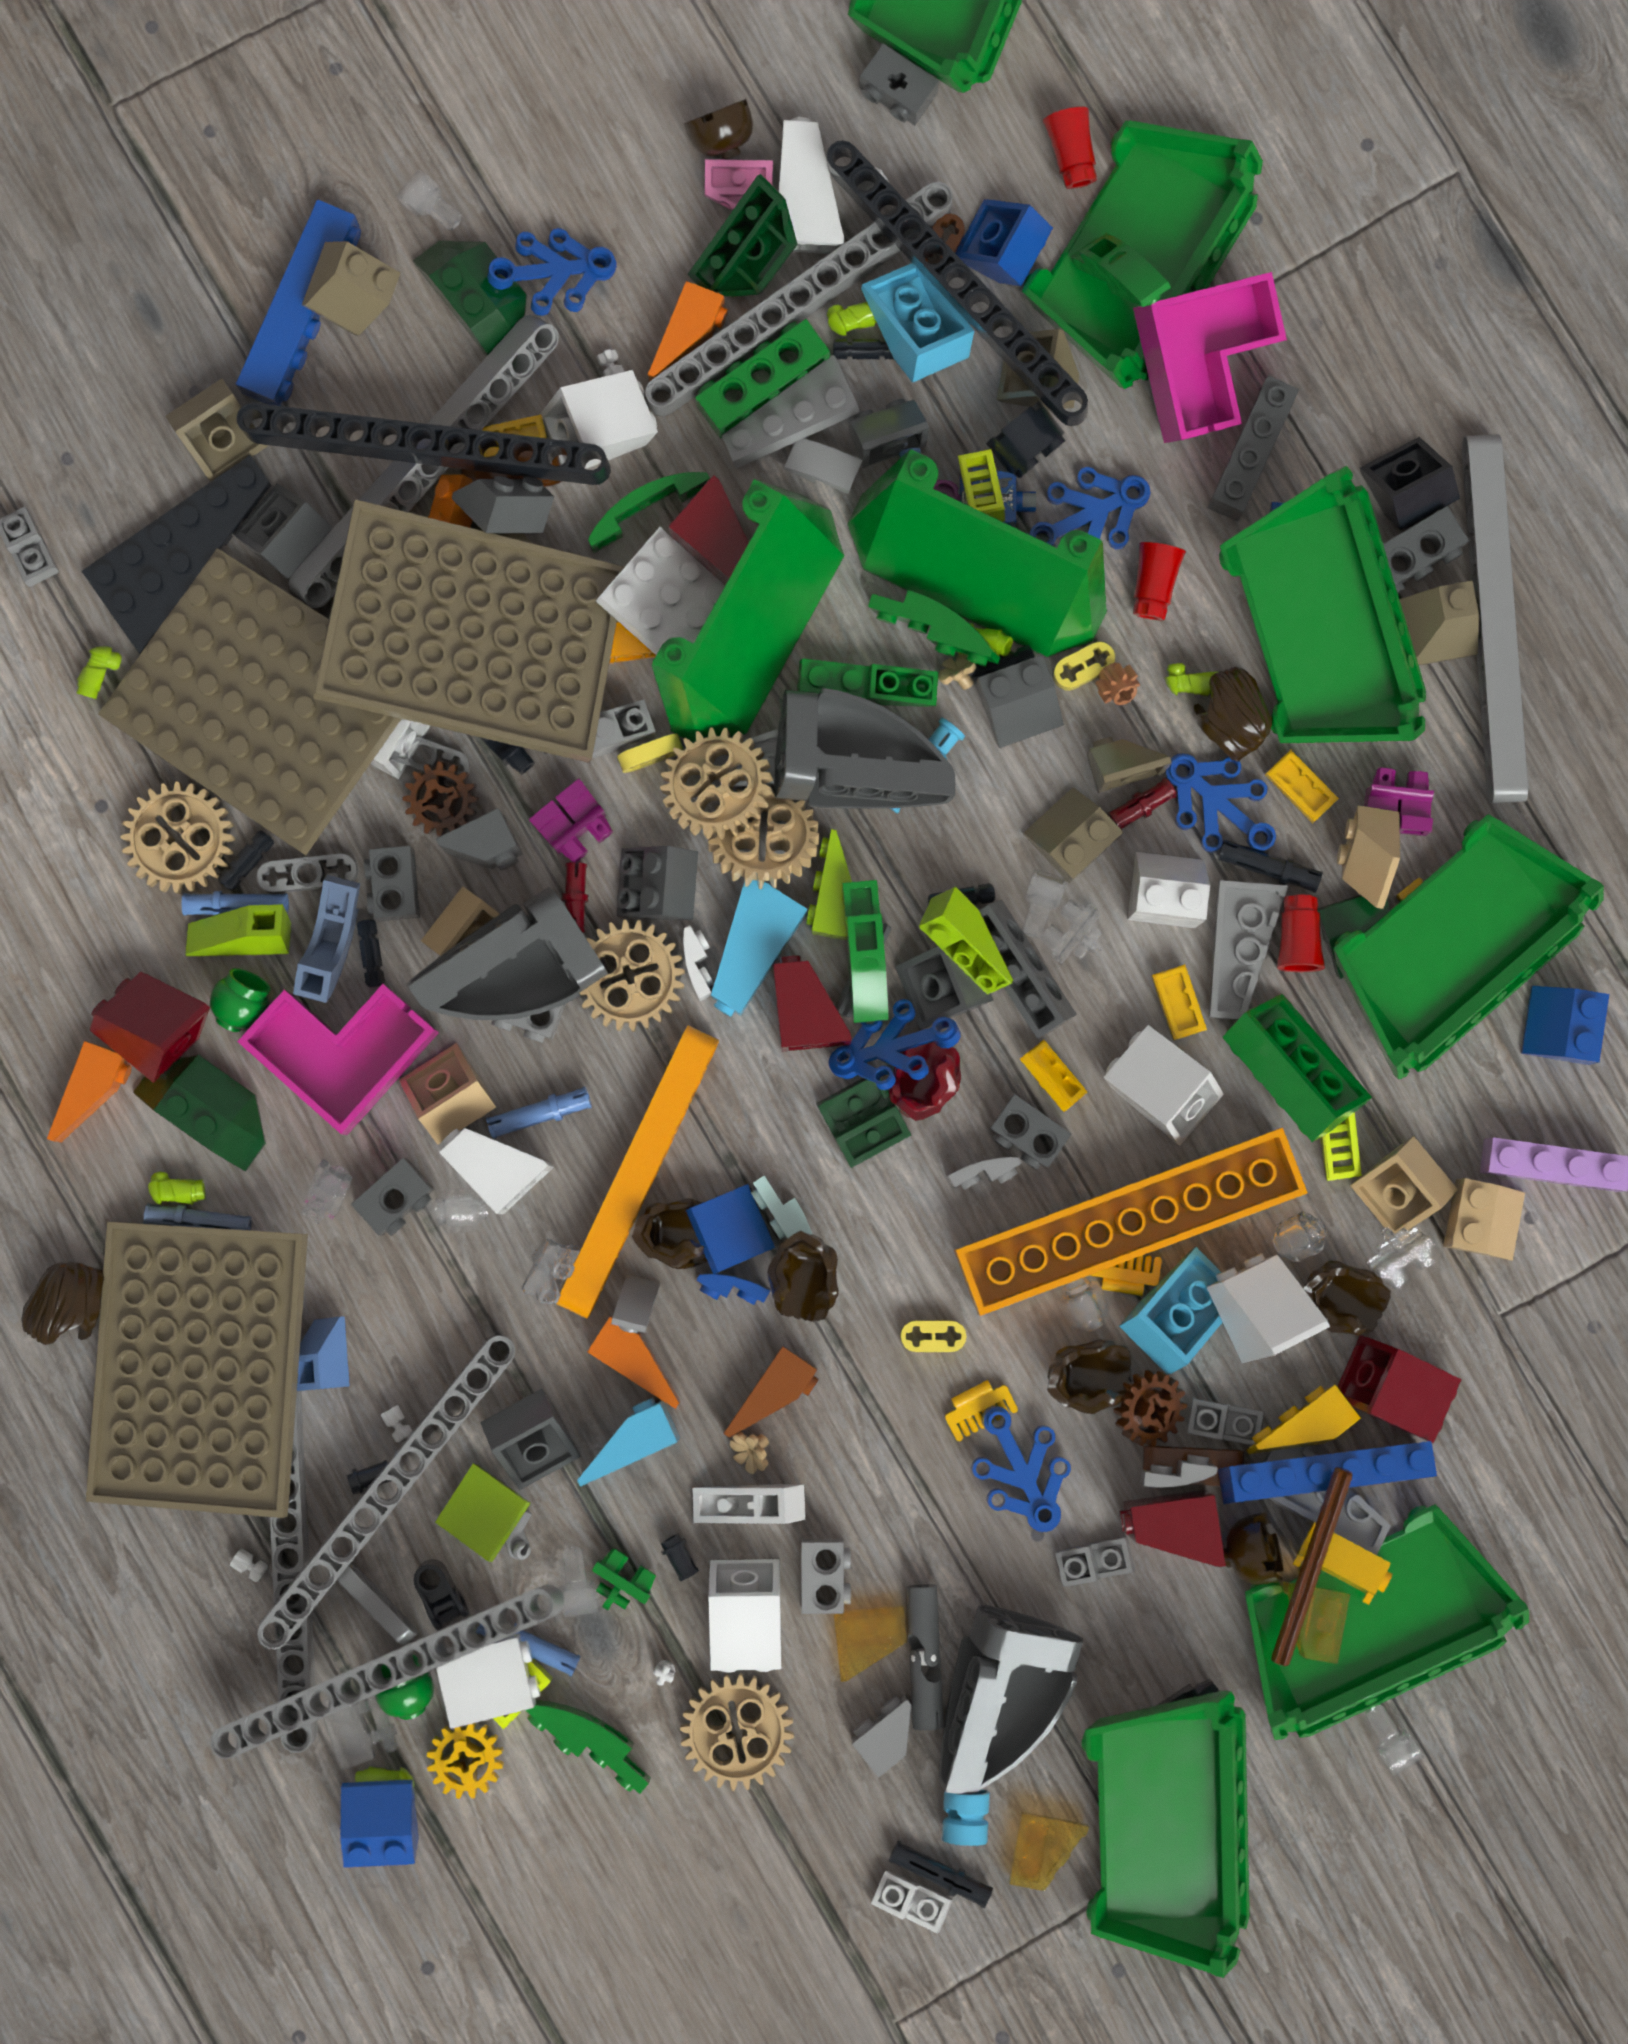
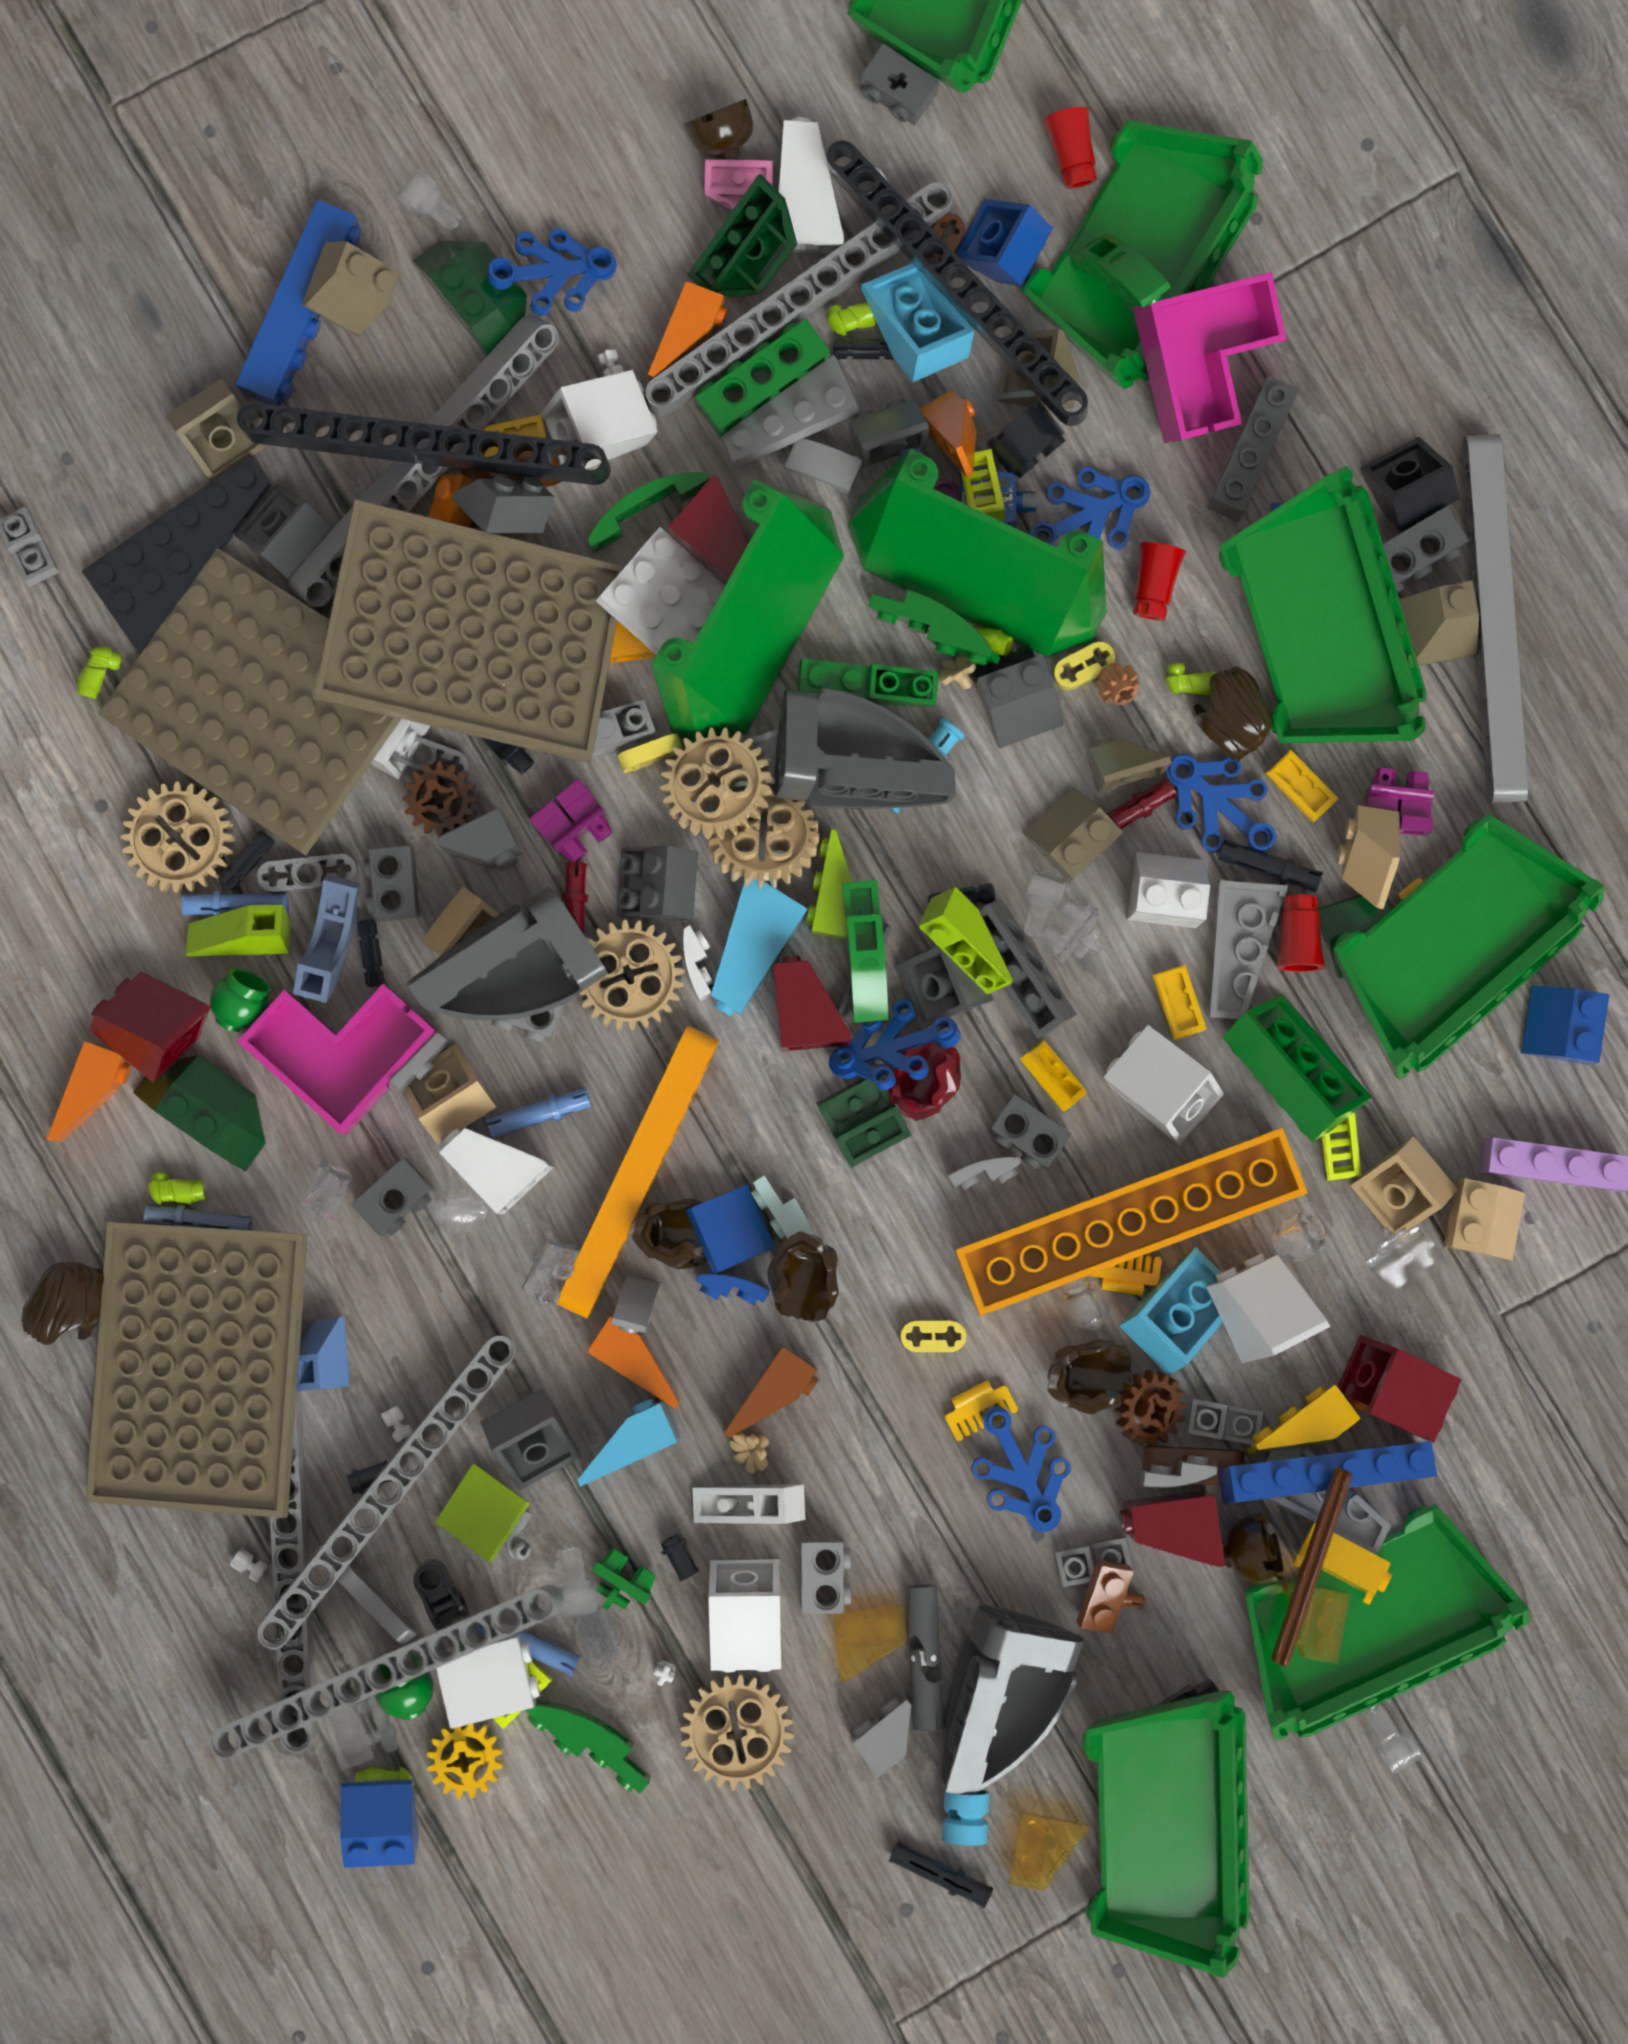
(418, 1065): none -> light grey plate
(912, 1901): white slope -> none
(953, 428): none -> orange slope
(1107, 1597): none -> dark orange plate
(1348, 1297): dark brown hair -> none

